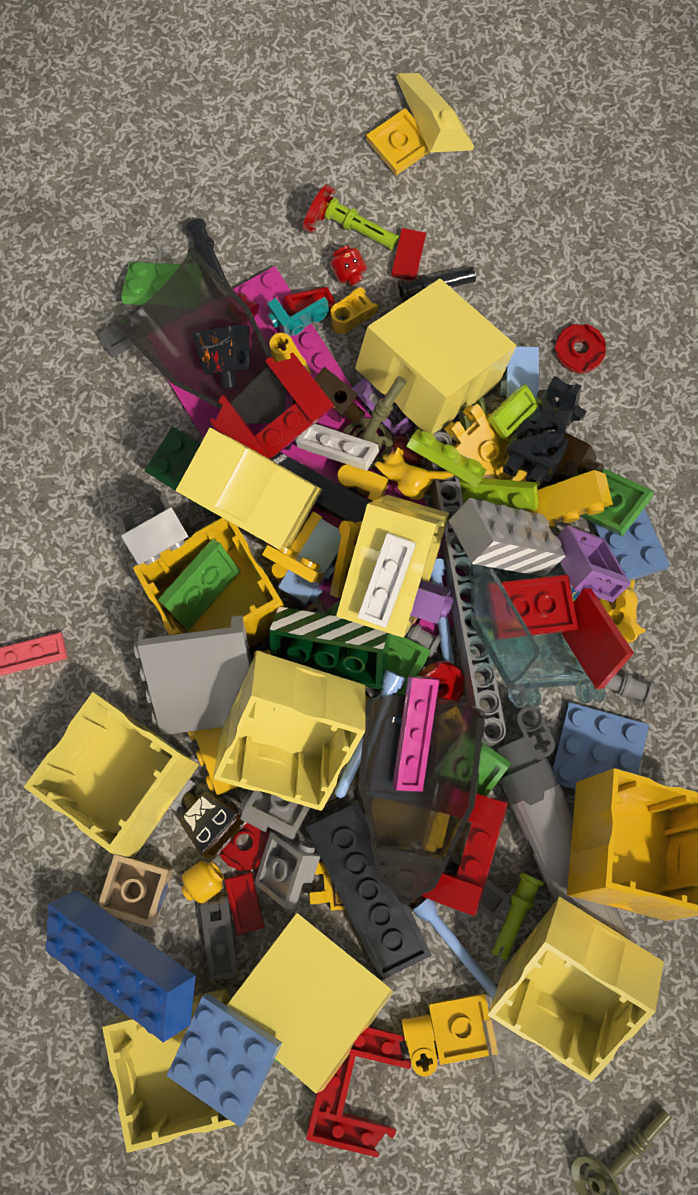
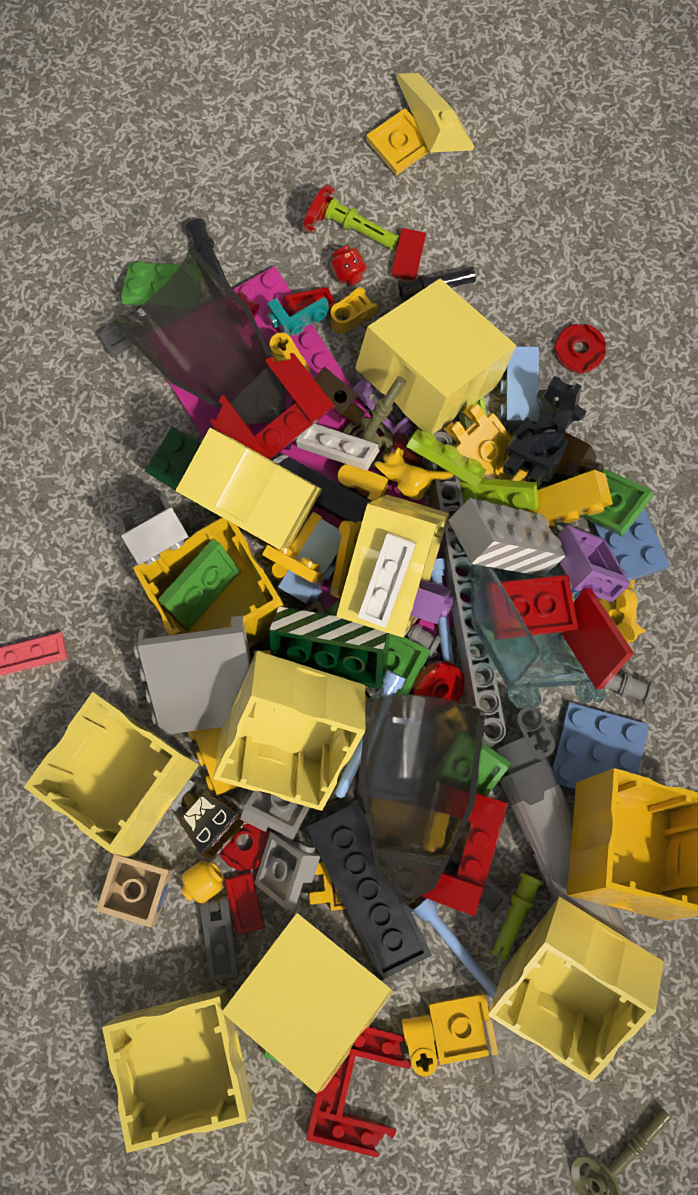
(120, 965): blue brick -> none
(224, 352): black torso -> none
(224, 1059): medium blue plate -> none
(415, 733): dark pink plate -> none
(513, 411): lime tile -> none

